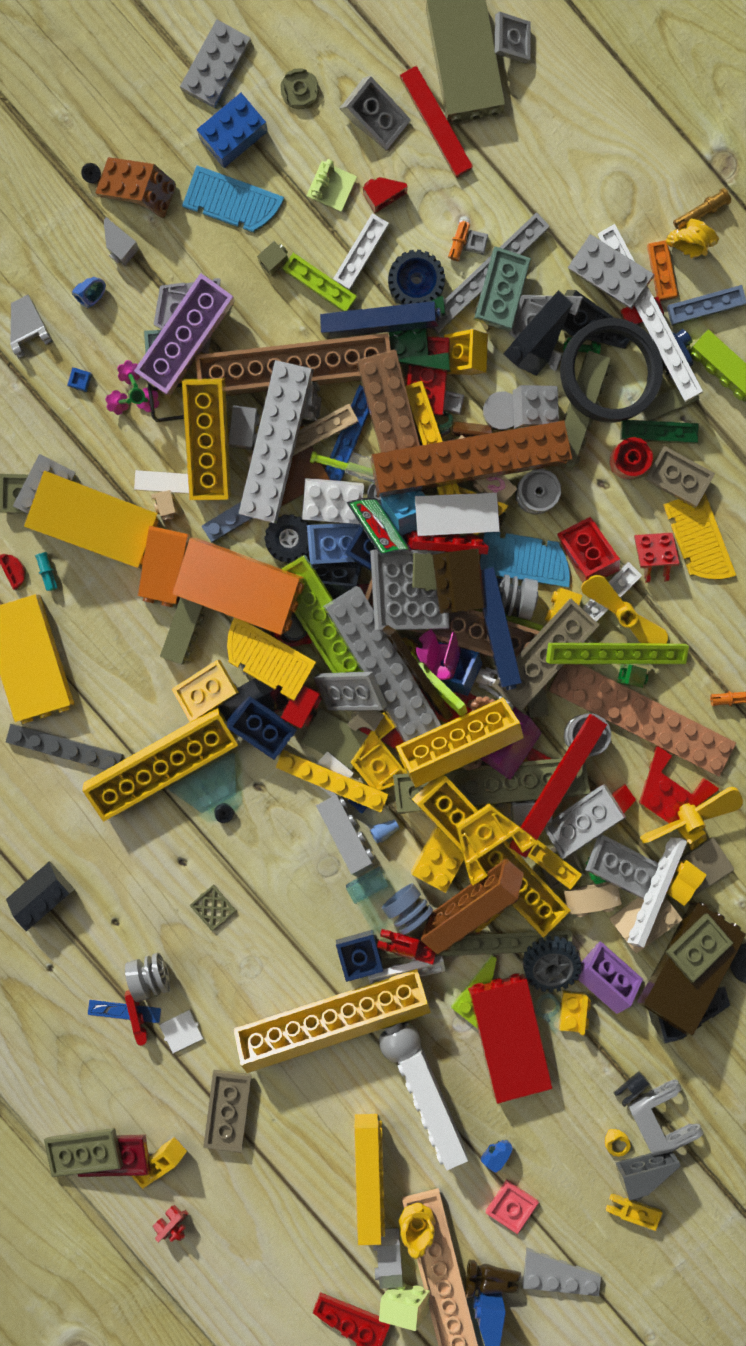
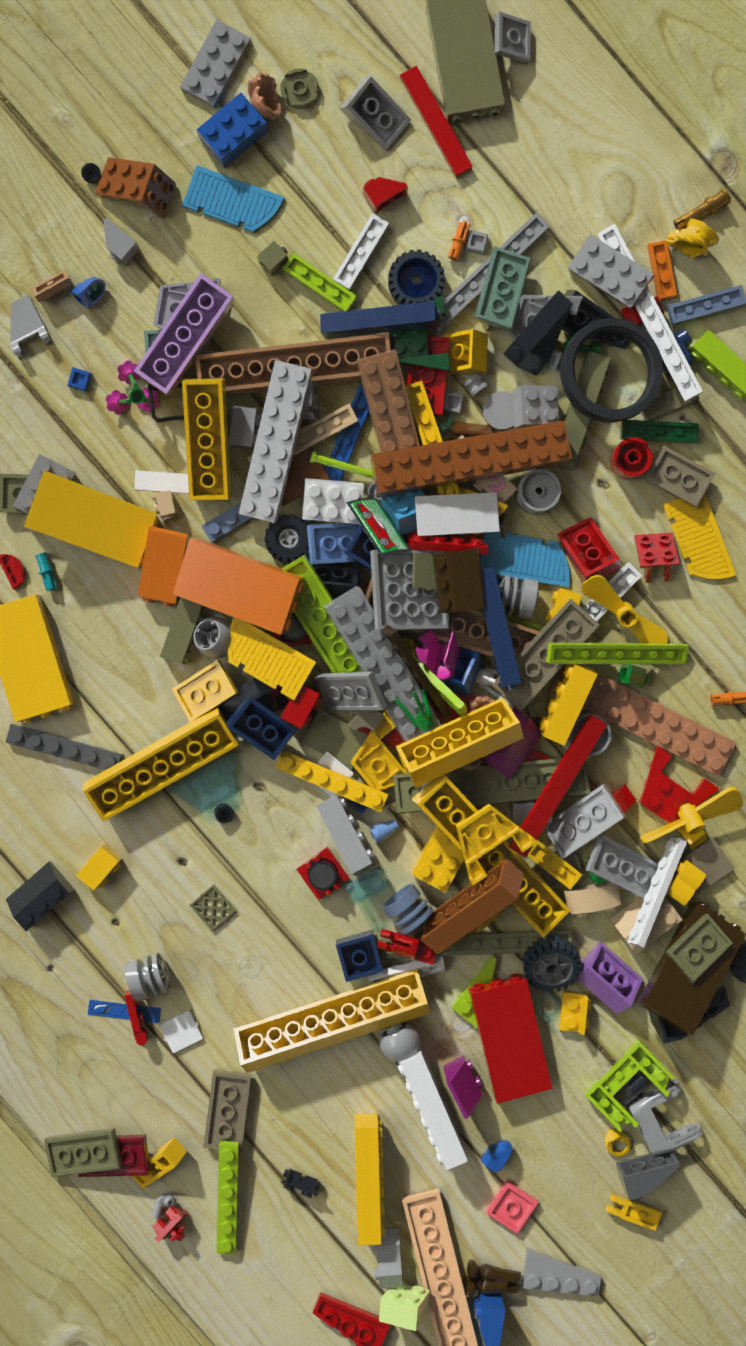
(48, 288): none -> medium nougat plate
(99, 867): none -> yellow brick
(160, 1203): none -> light grey arm
(213, 637): none -> light grey wheel
(227, 1197): none -> lime plate
(264, 96): none -> nougat hair
(293, 1181): none -> black hinge
(322, 874): none -> piece
(331, 185): yellowish green hinge -> none
(360, 467): clear piece -> none
(417, 1229): yellow piece -> none
(424, 717): none -> green plant
(463, 1084): none -> magenta slope
(475, 384): none -> light grey wheel
(567, 703): none -> yellow brick
(636, 1058): none -> lime wedge

